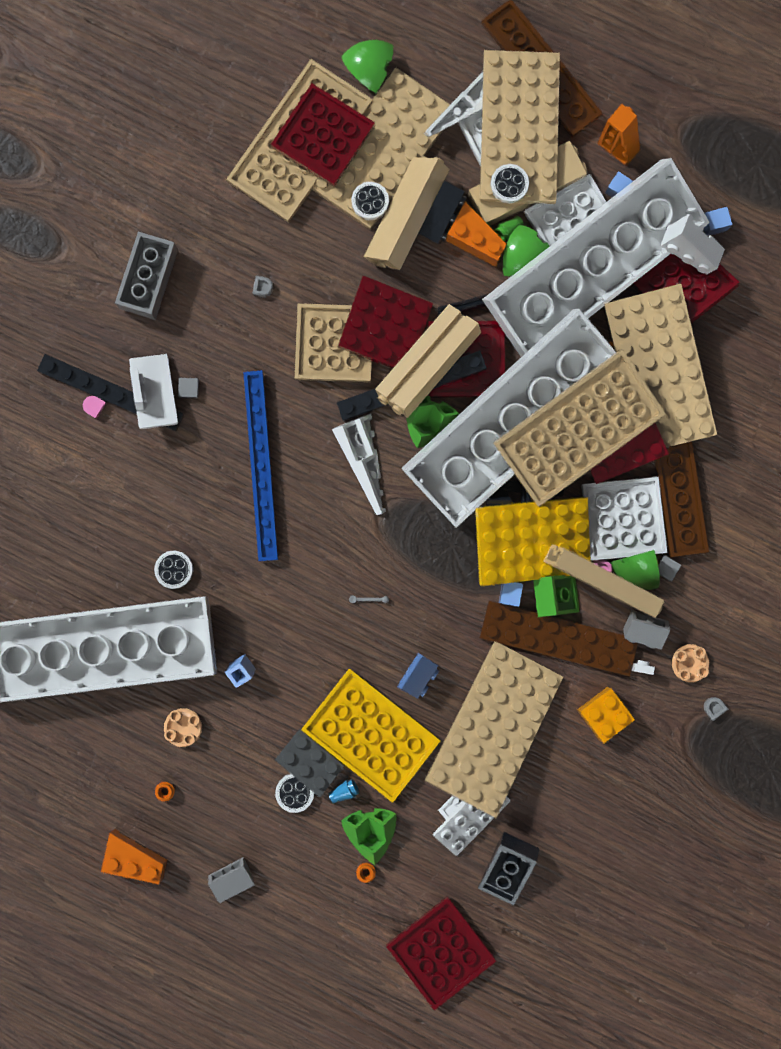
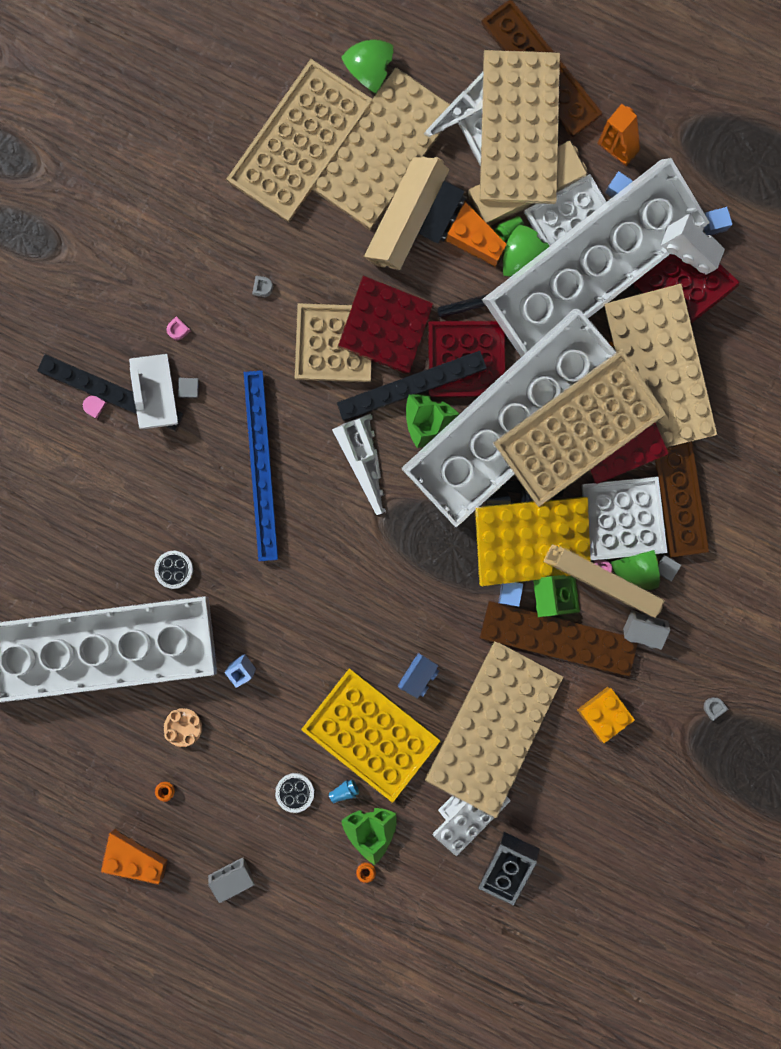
(146, 275): light grey brick -> none
(177, 329): none -> bright pink tile
(309, 763): dark grey plate -> none
(323, 134): dark red plate -> none
(353, 599): light grey hinge -> none
(370, 200): tile -> none
(427, 361): tan brick -> none
(440, 953): dark red plate -> none
(509, 183): tile -> none
(643, 667): white plate -> none
(690, 663): light nougat dish -> none

